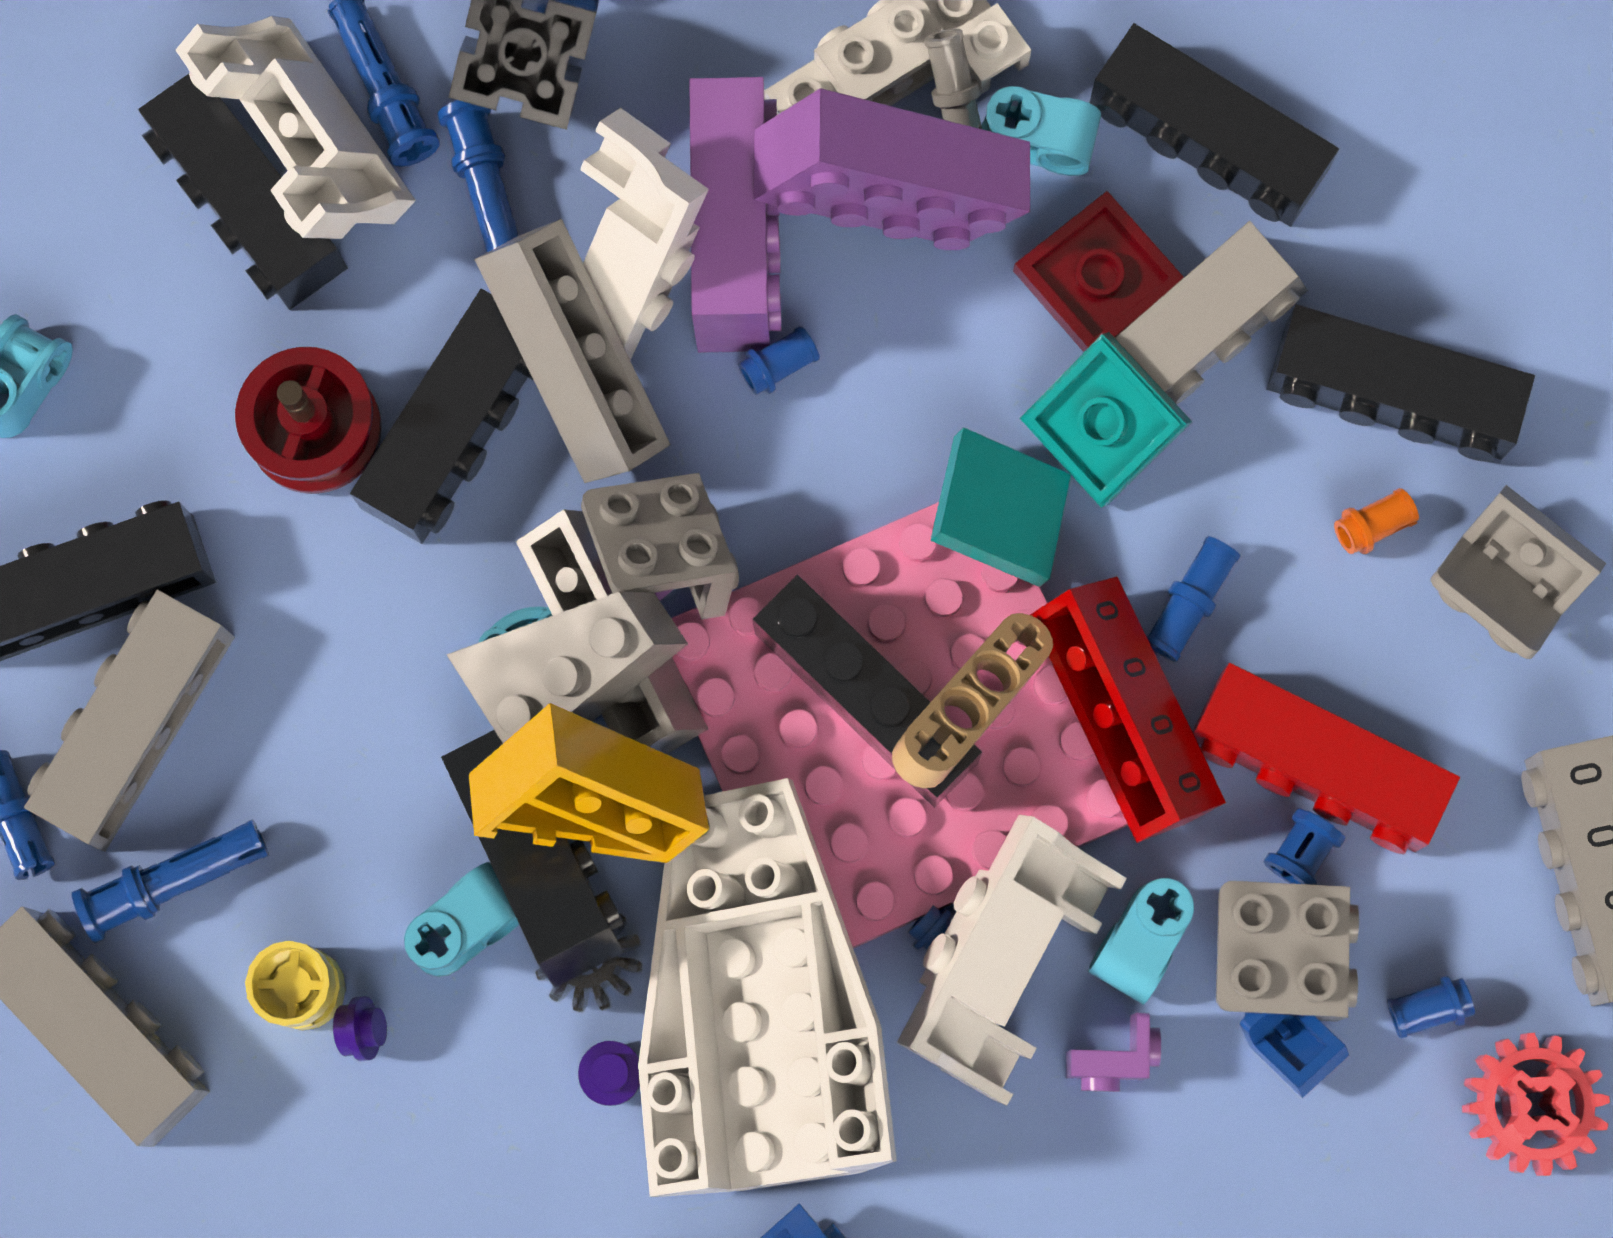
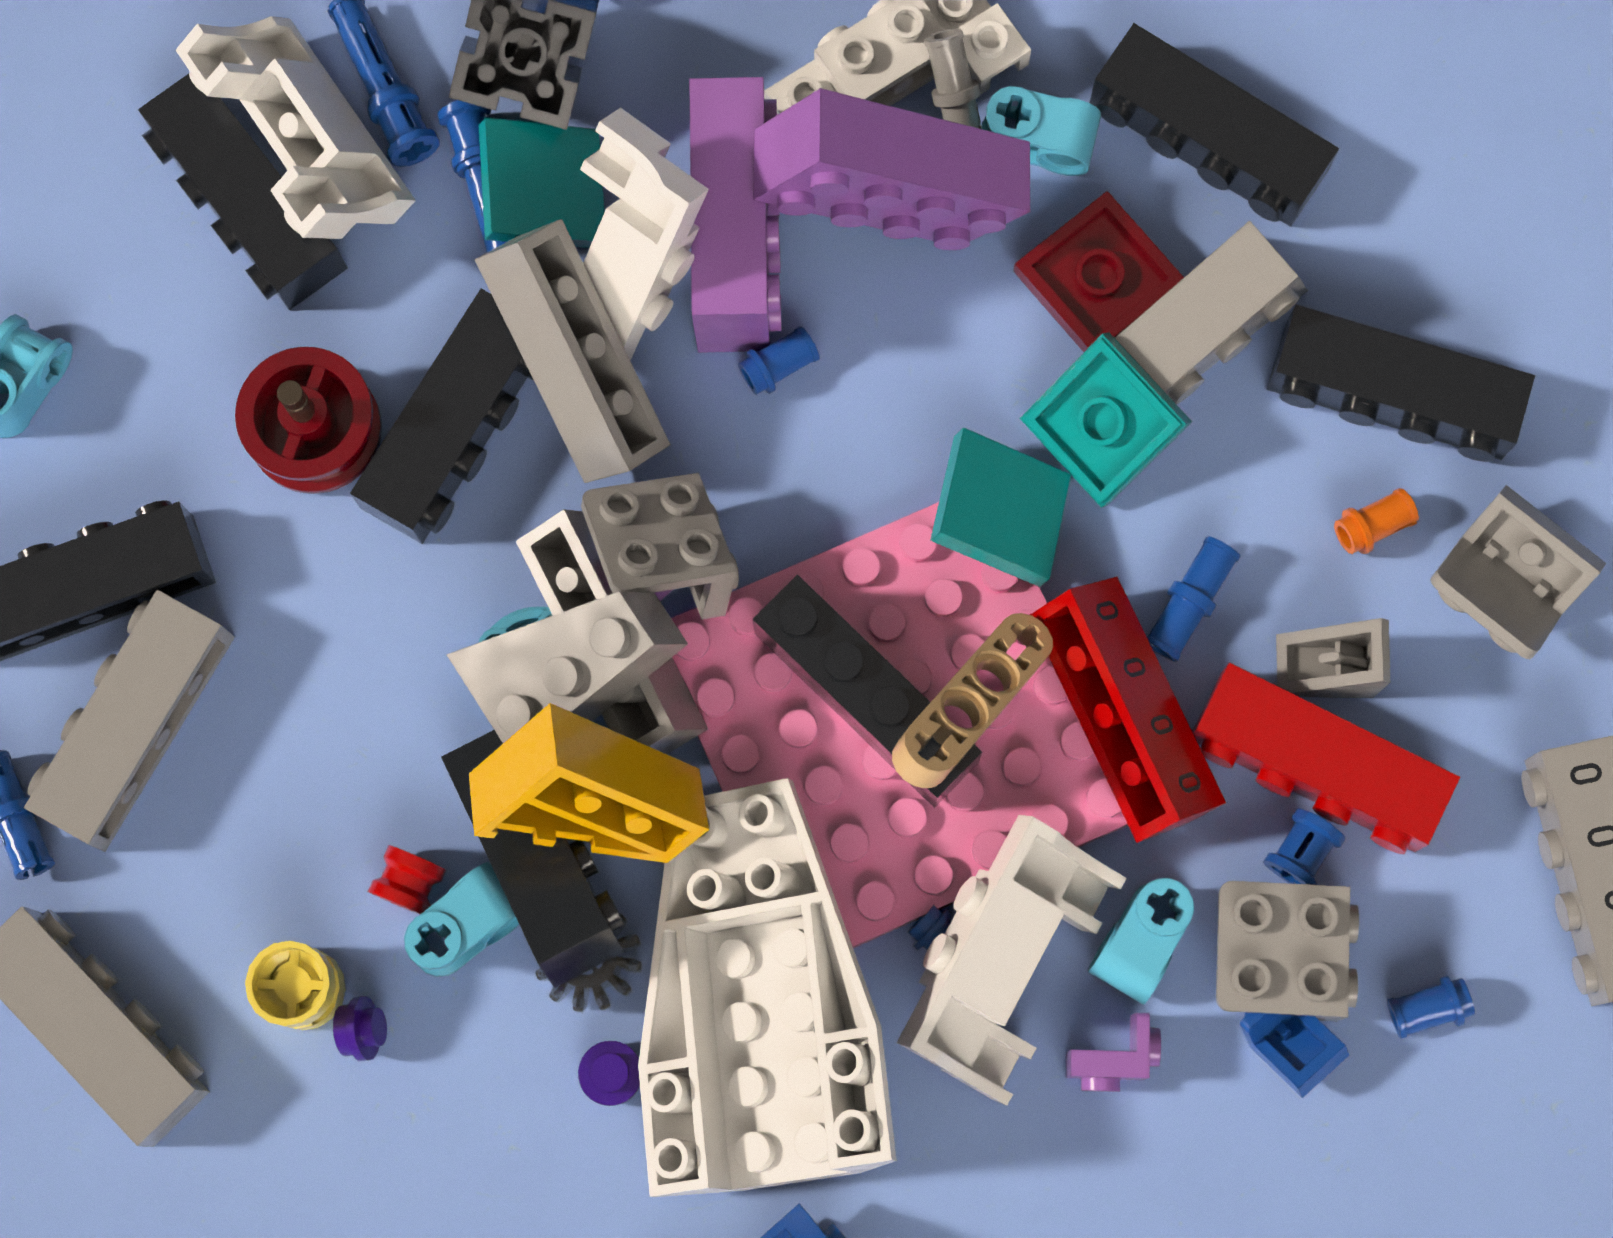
(143, 890): blue pin -> none
(406, 880): none -> red wheel
(536, 179): none -> teal tile
(1335, 660): none -> light grey slope
(1554, 1084): coral gear -> none

